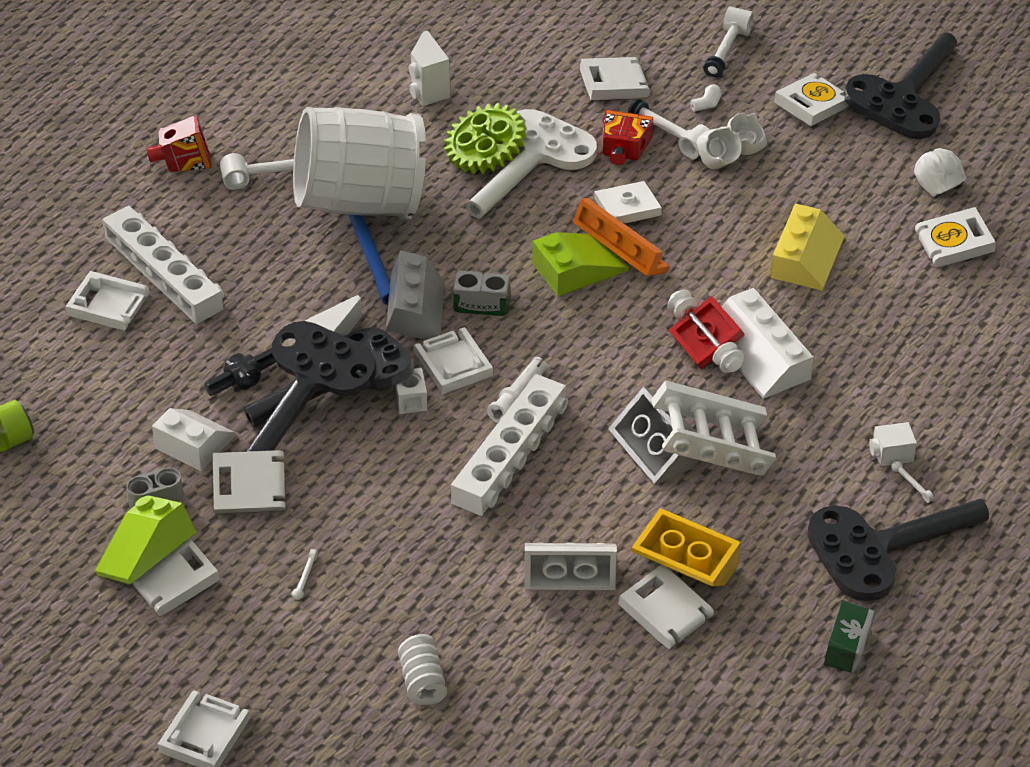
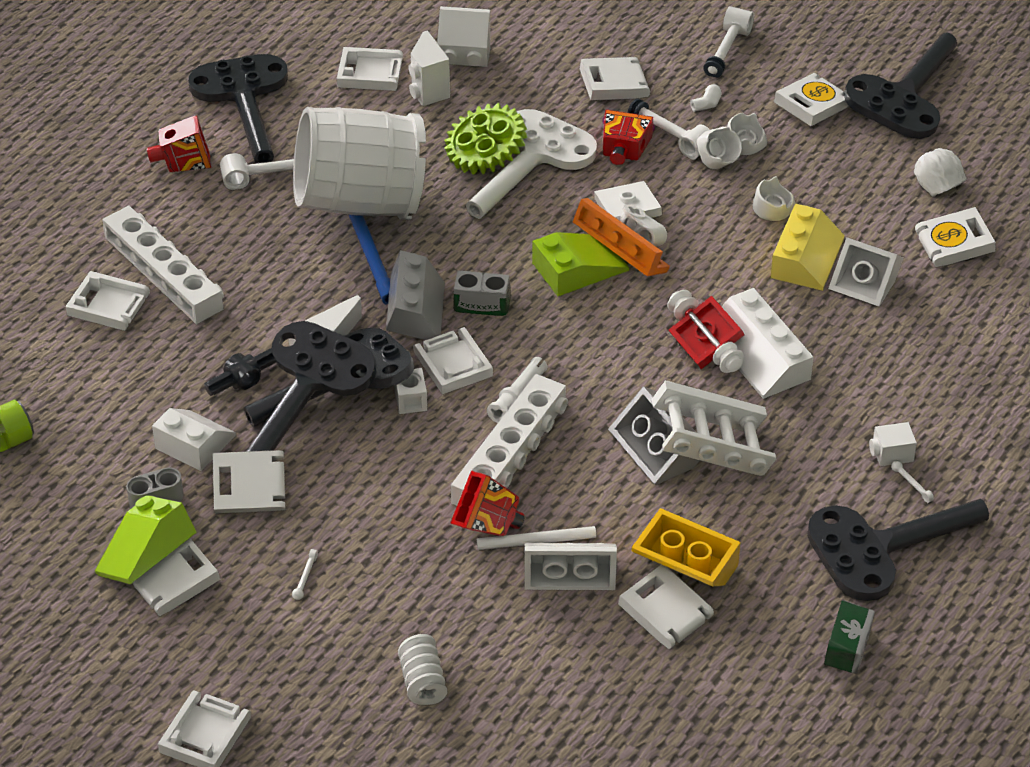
(241, 82): none -> black piece
(374, 68): none -> white container
(465, 35): none -> white slope
(487, 506): none -> red torso
(536, 537): none -> white piece
(643, 224): none -> white piece
(773, 200): none -> white hair
(865, 272): none -> white slope

